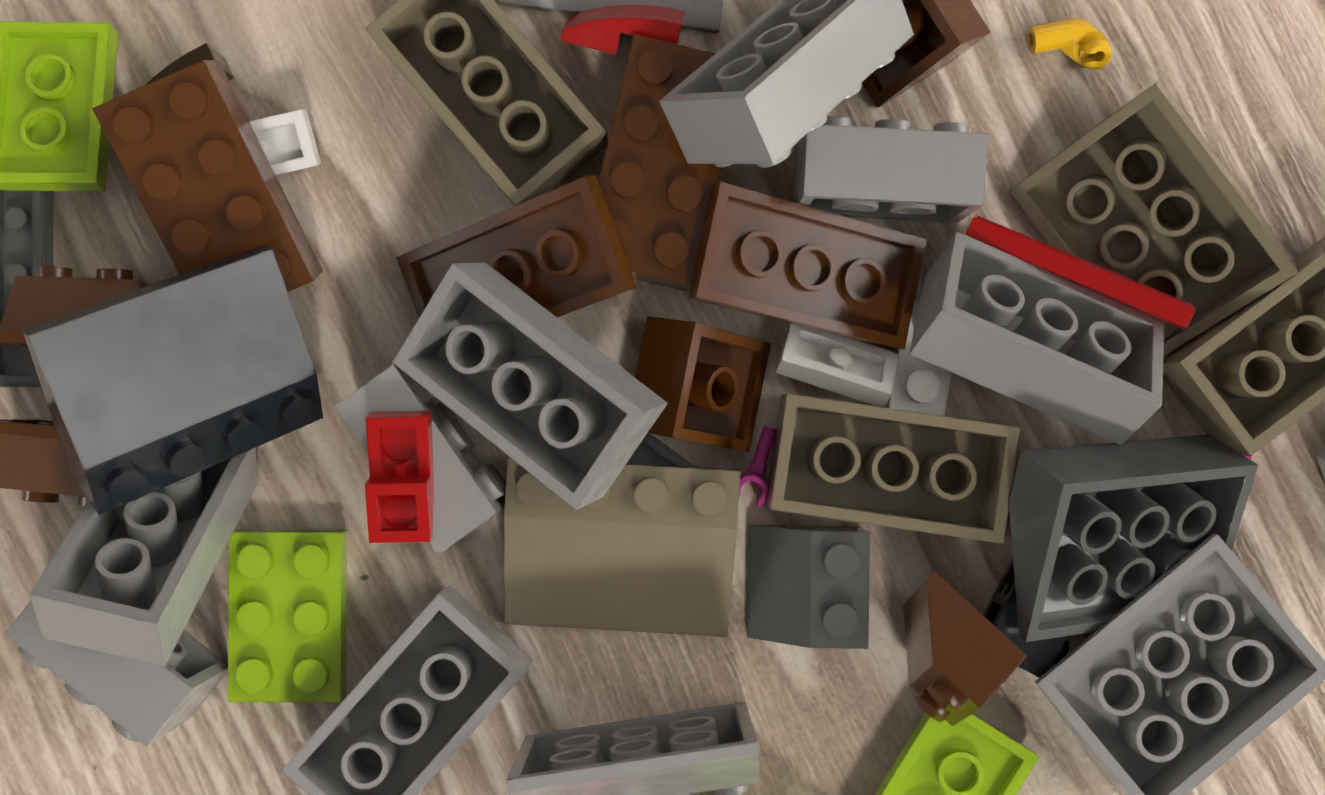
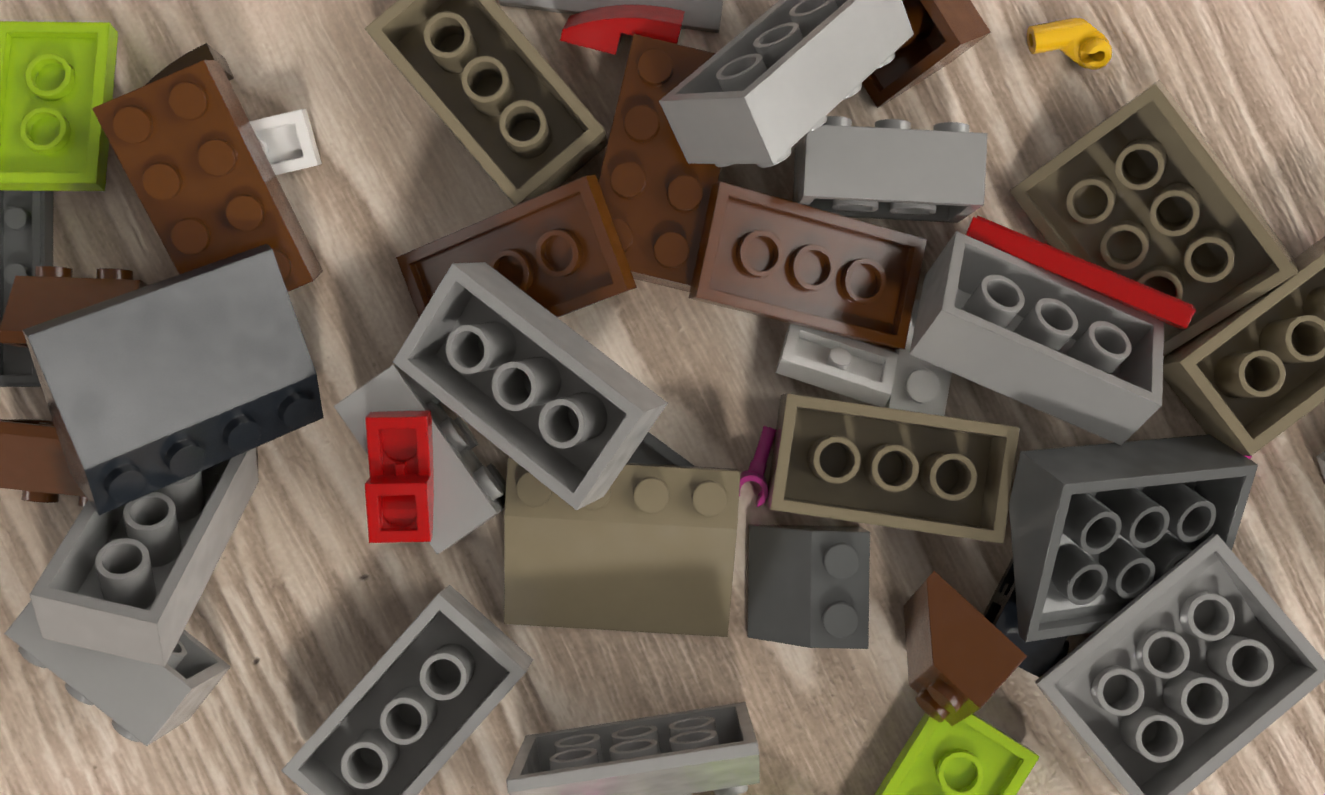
(287, 616): lime plate -> none
(705, 378): reddish brown slope -> none

